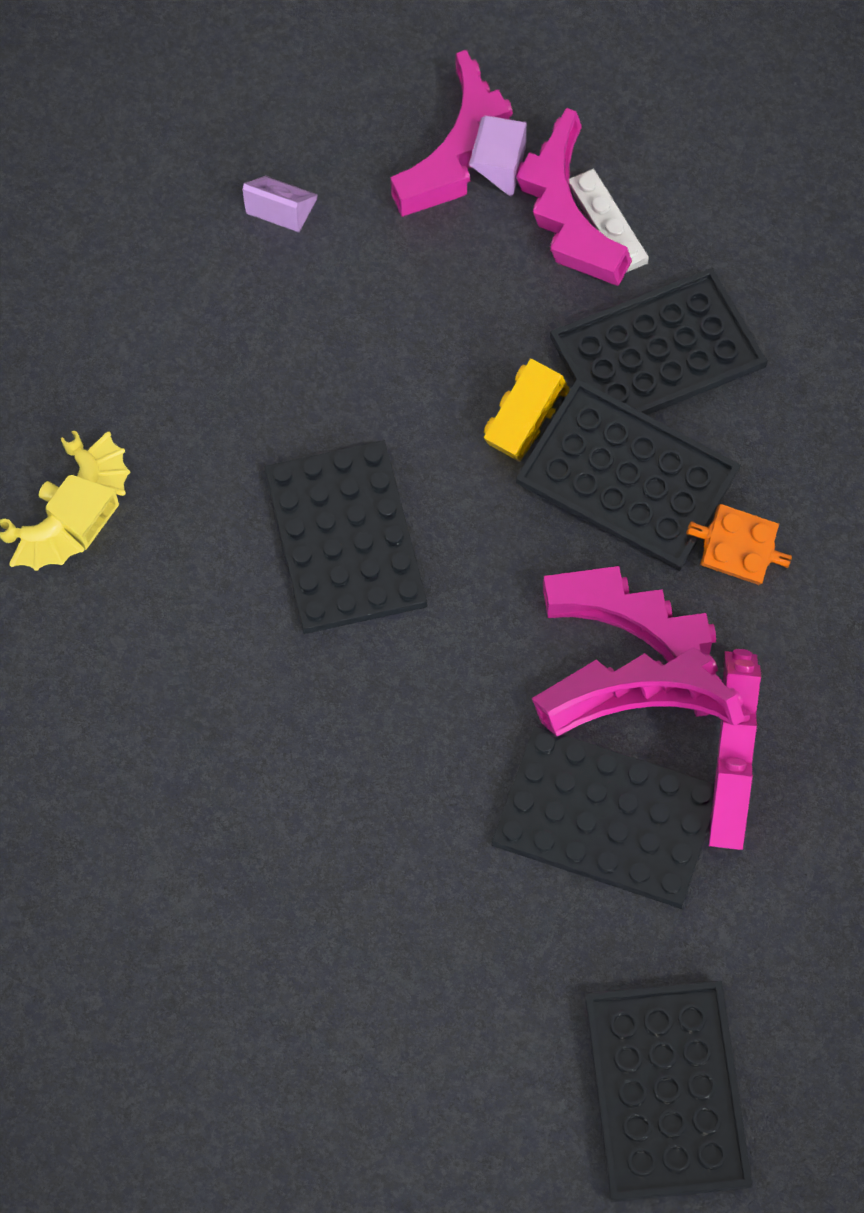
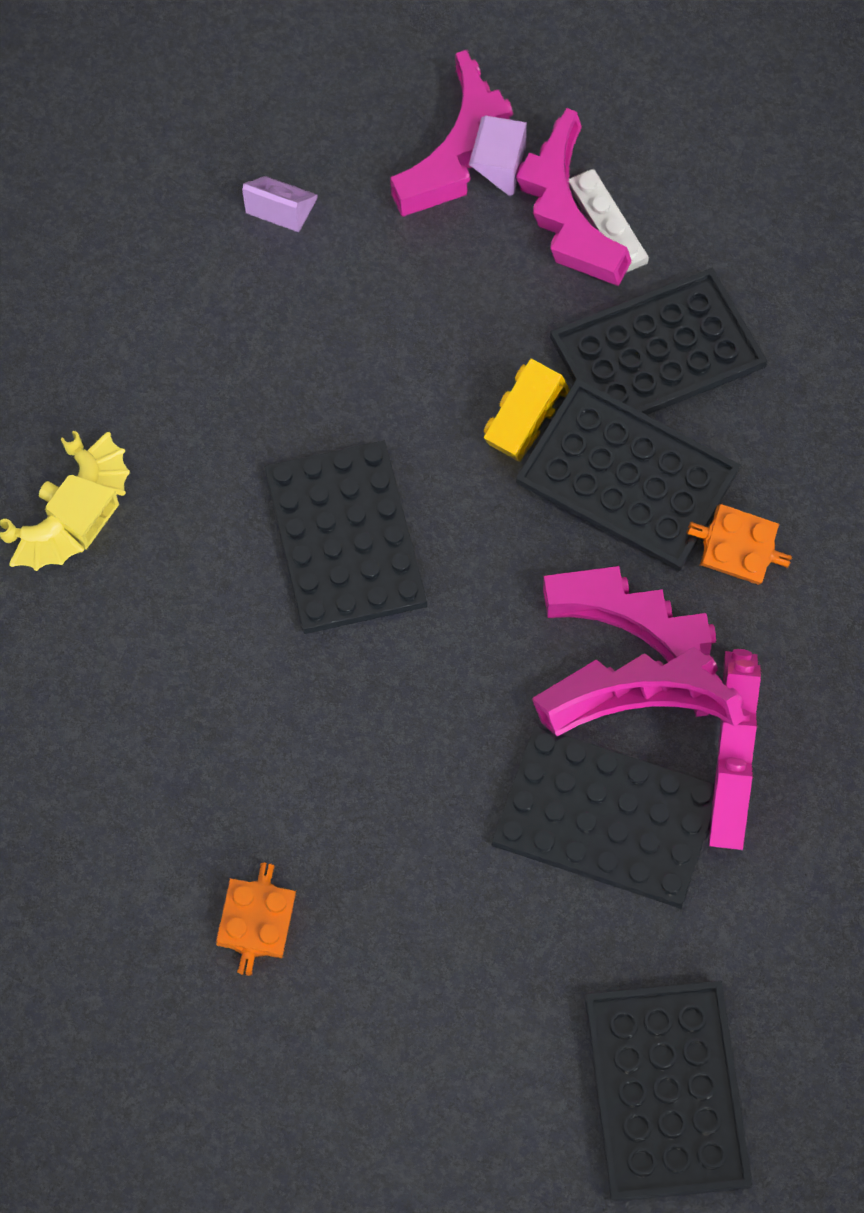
(256, 918): none -> orange plate

